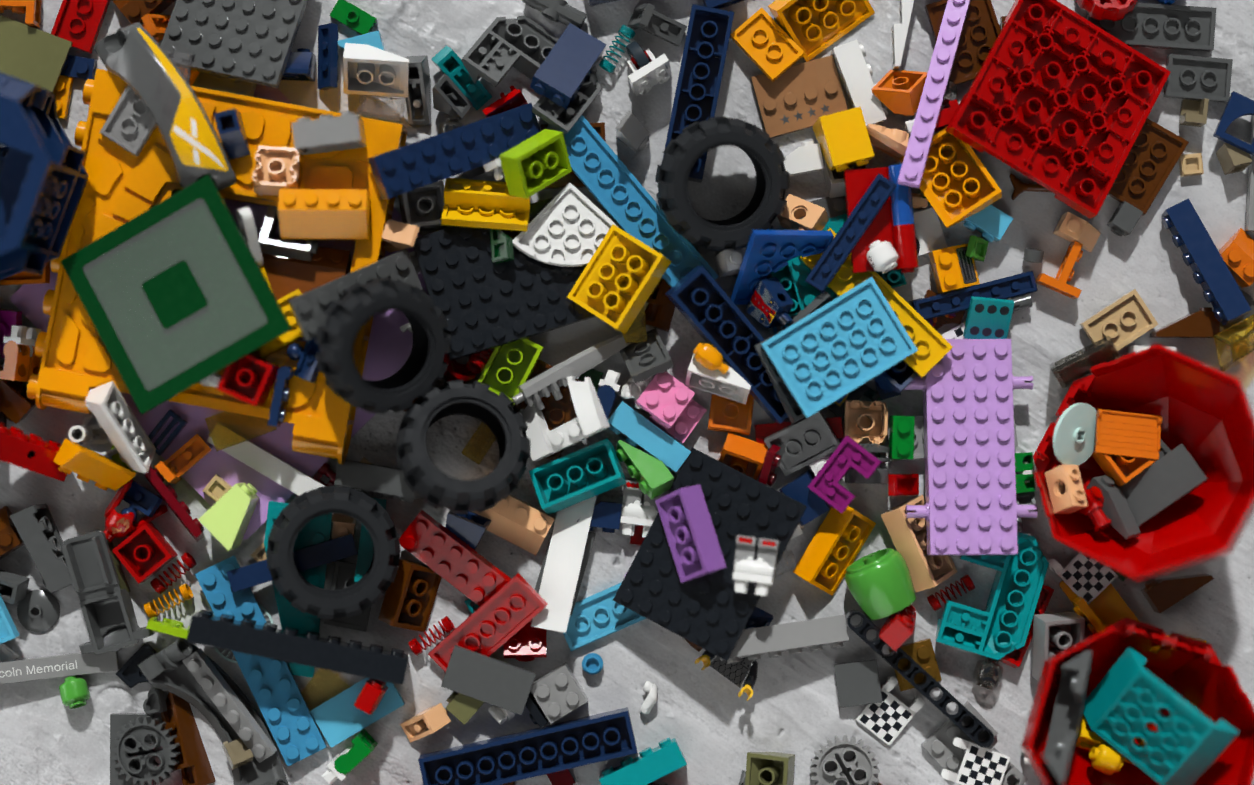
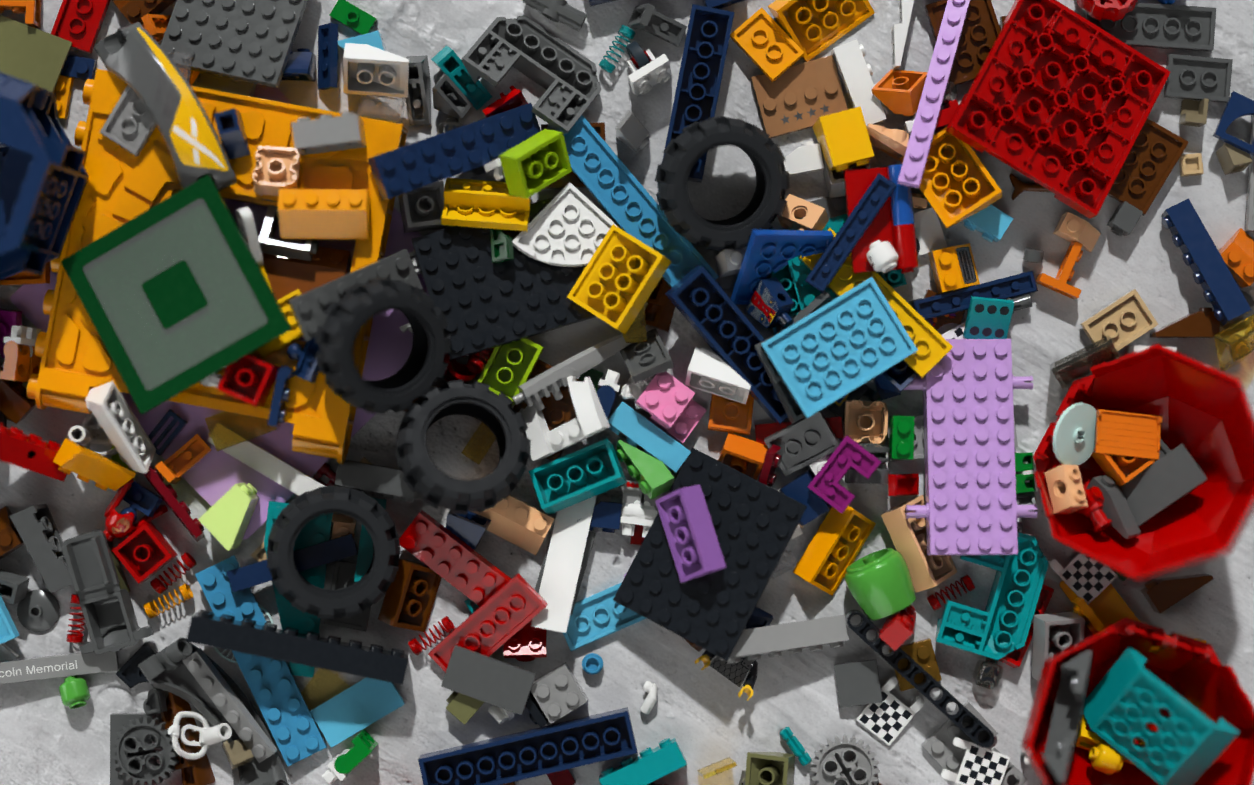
(76, 638): none -> red piece
(168, 626): lime tile -> none
(207, 736): none -> white piece
(216, 488): tan tile -> none
(371, 695): red brick -> none
(399, 235): light nougat slope -> none
(426, 722): light nougat slope -> none
(567, 66): dark blue brick -> none
(710, 357): light orange plant -> none
(716, 768): none -> clear yellow piece
(755, 571): hips -> none
(795, 746): none -> teal axle
(977, 248): bright green tile -> none

